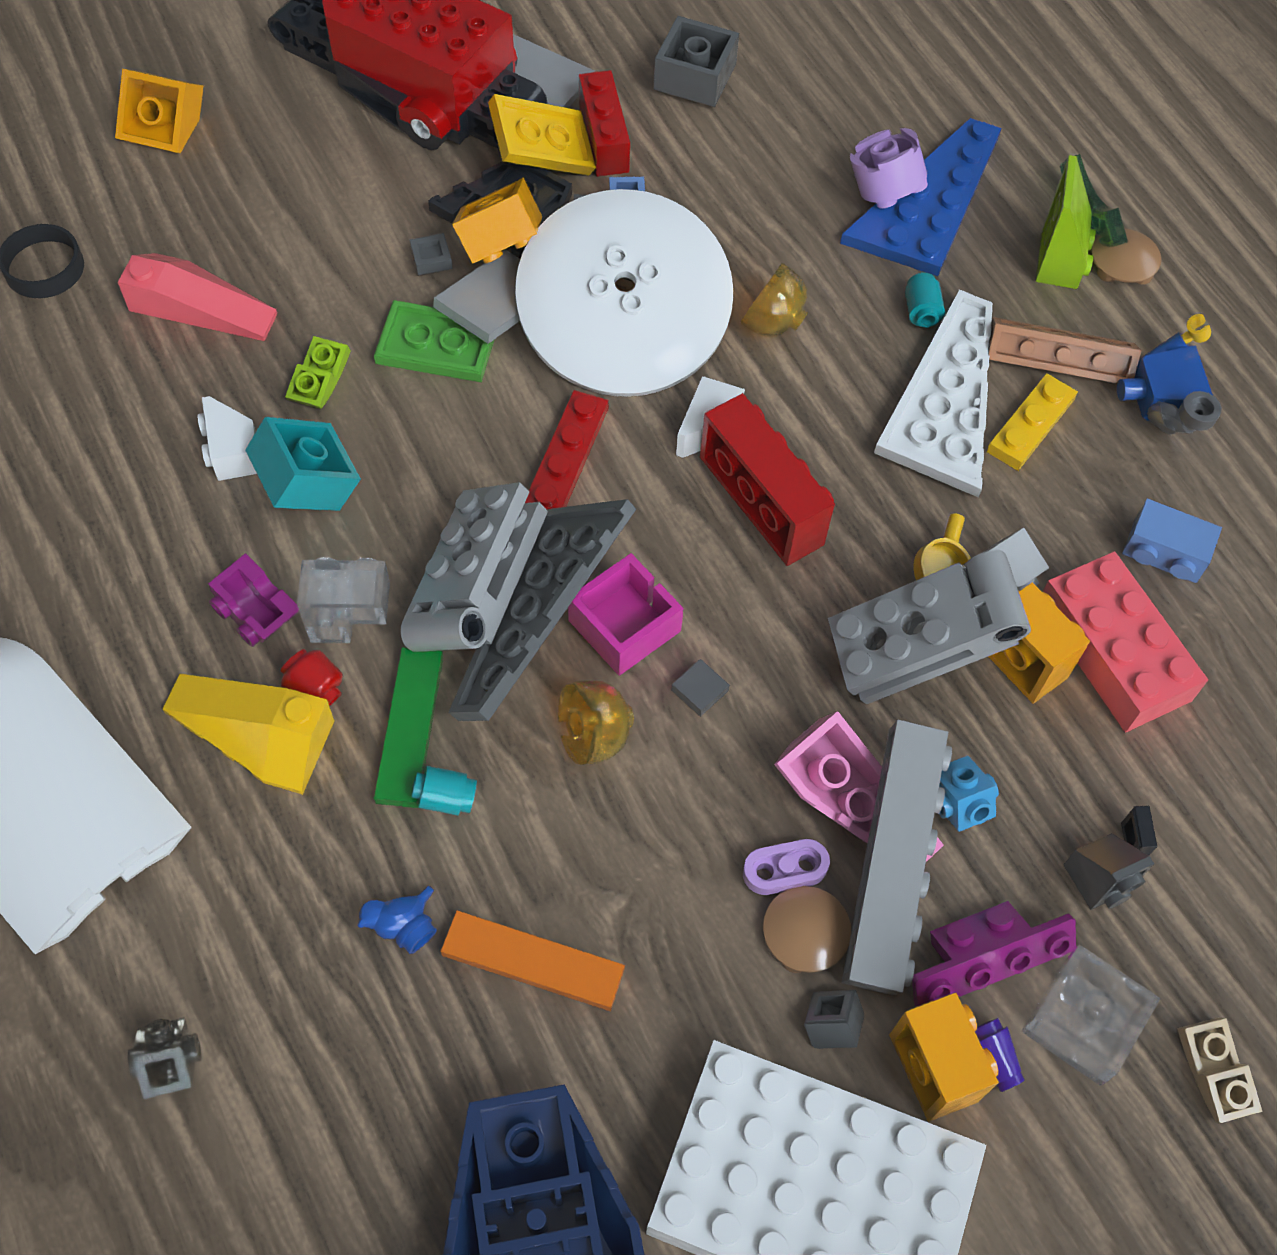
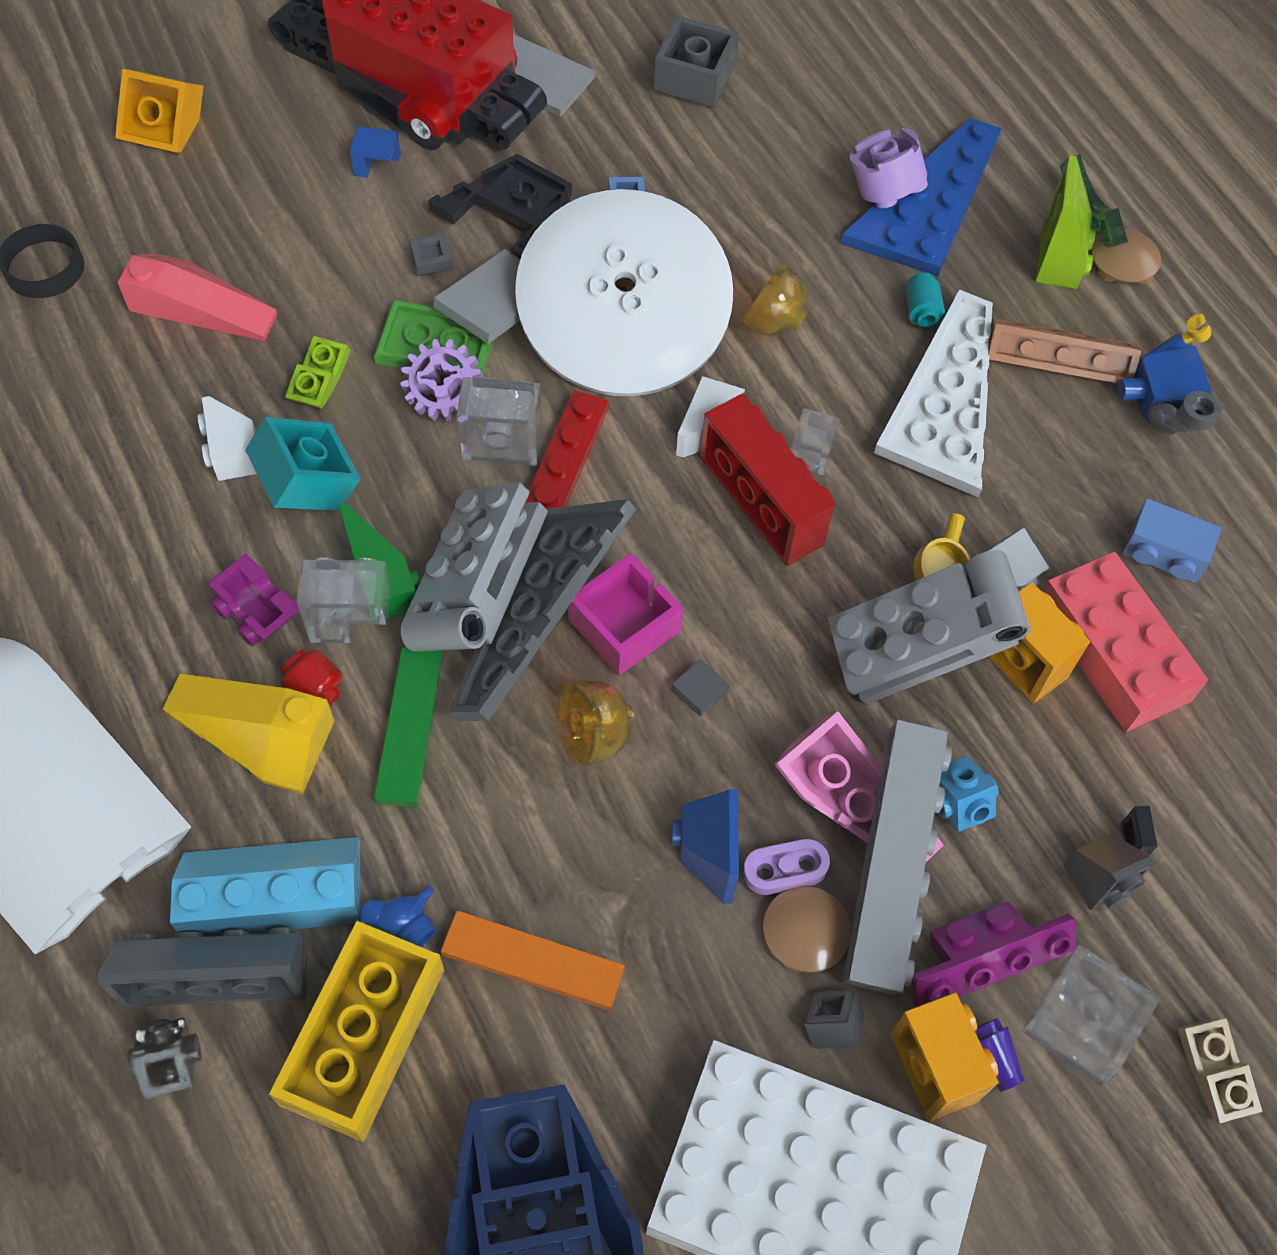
(206, 968): none -> dark grey slope
(267, 887): none -> medium azure slope
(358, 1031): none -> yellow brick
(368, 543): none -> green slope
(370, 145): none -> blue panel
(427, 380): none -> lavender gear
(444, 790): teal brick -> none
(498, 222): light orange brick -> none
(500, 420): none -> clear brick
(541, 135): yellow plate -> none
(604, 123): red brick -> none
(710, 842): none -> blue slope
(815, 439): none -> clear brick
(1032, 422): yellow plate -> none

